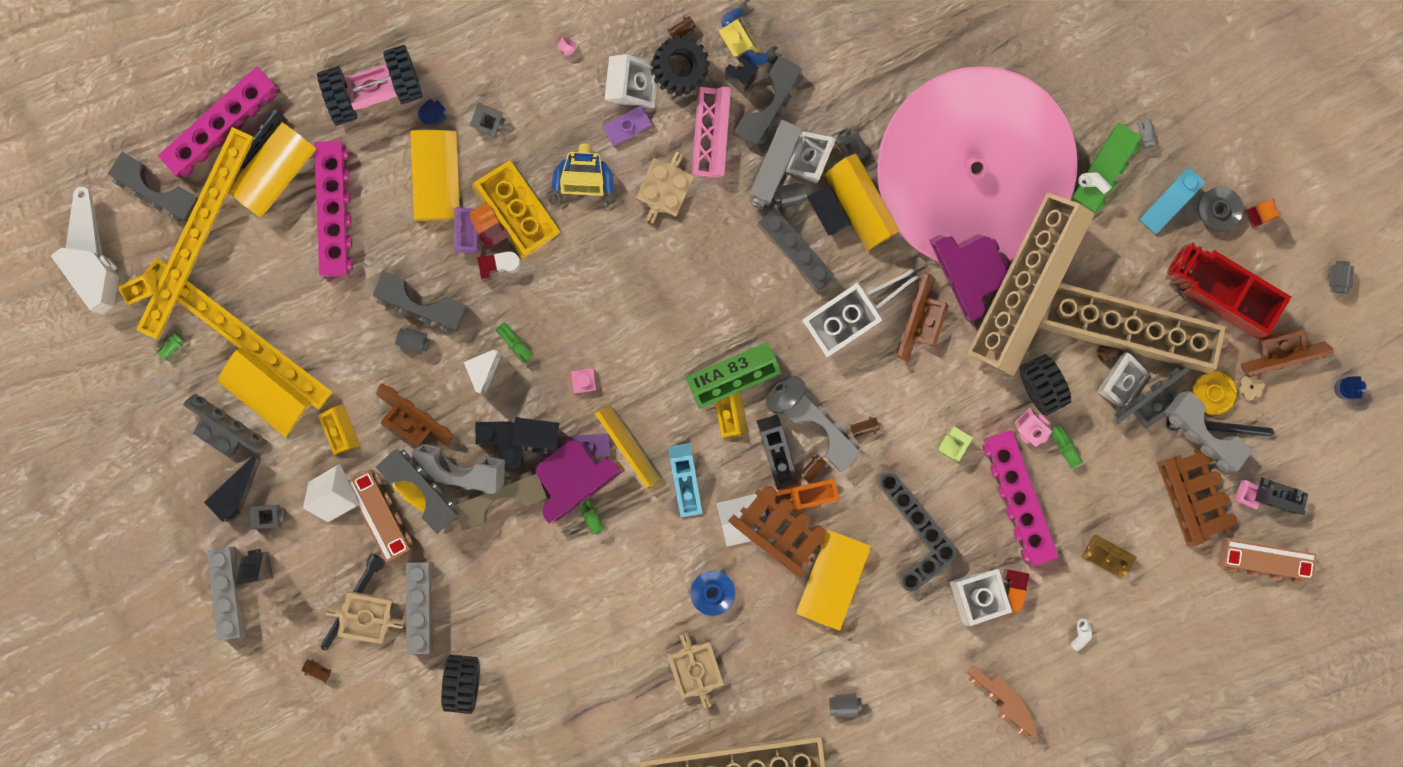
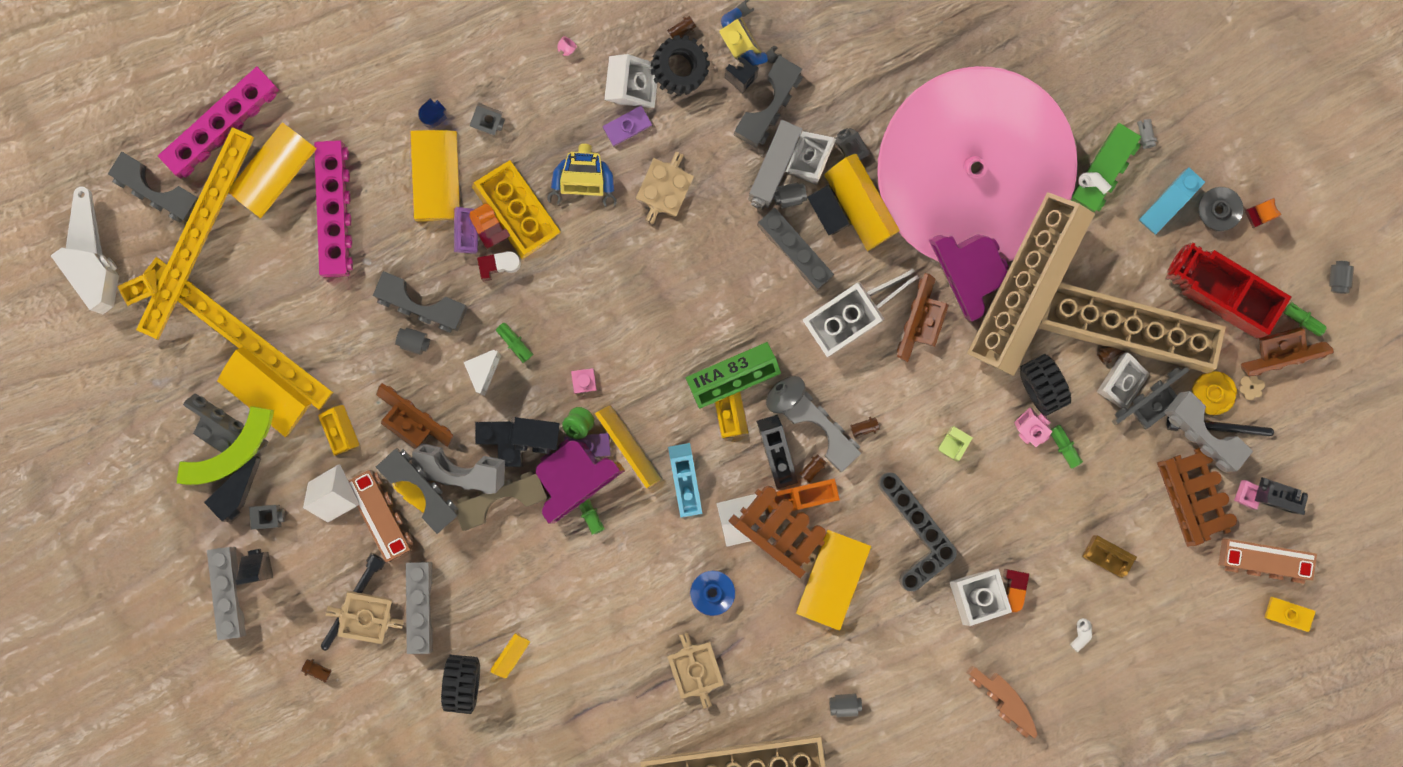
(170, 346): bright green pin -> none
(233, 457): none -> lime tile
(261, 135): black pin -> none
(369, 87): black plate -> none
(510, 655): none -> yellow slope
(578, 423): none -> bright green piece
(718, 134): bright pink fence -> none
(1045, 549): dark pink brick -> none
(1289, 614): none -> yellow plate
(1305, 319): none -> bright green axle
(1350, 388): clear blue plate -> none

